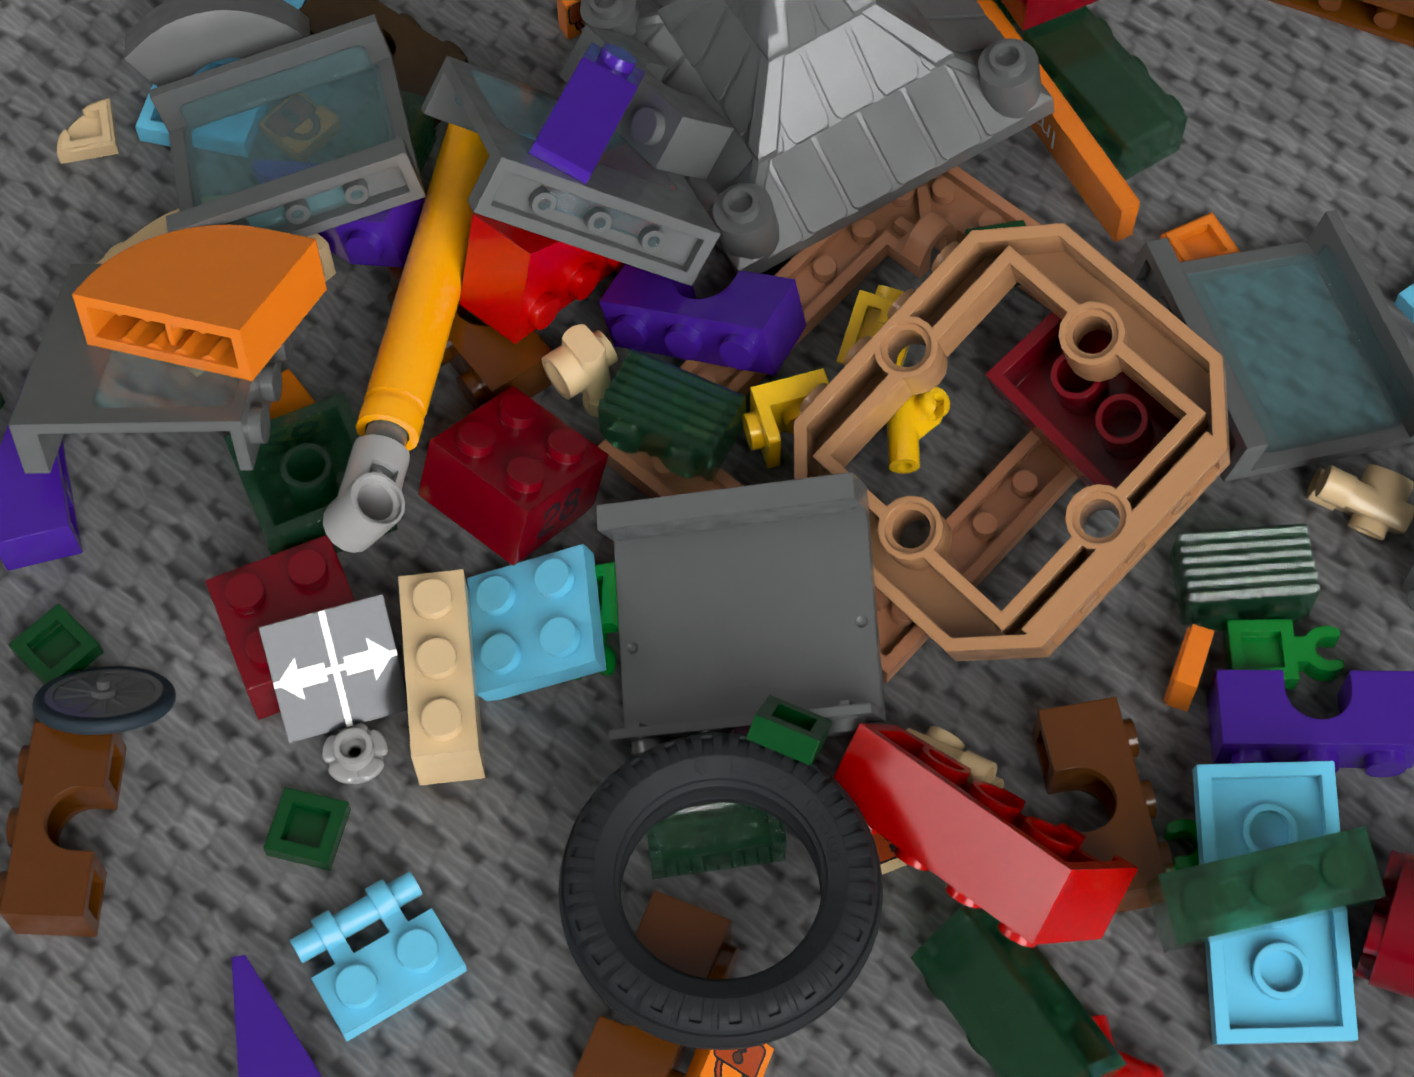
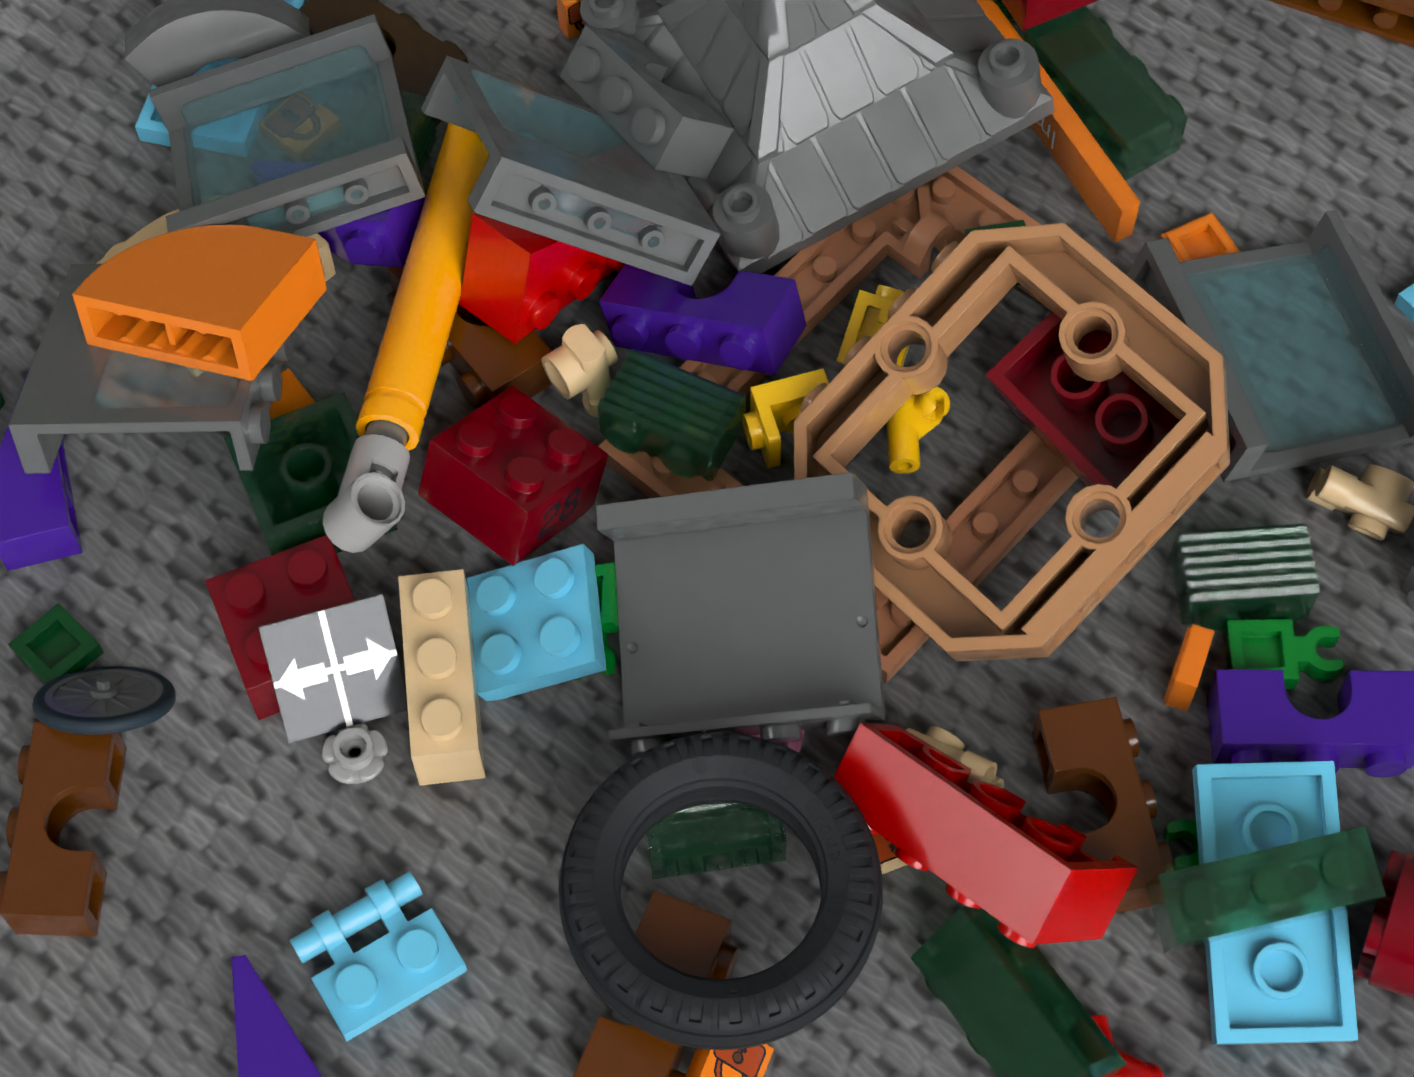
(90, 135): tan tile -> none
(307, 828): dark green tile -> none
(588, 111): dark purple slope -> none
(789, 729): dark green tile -> none

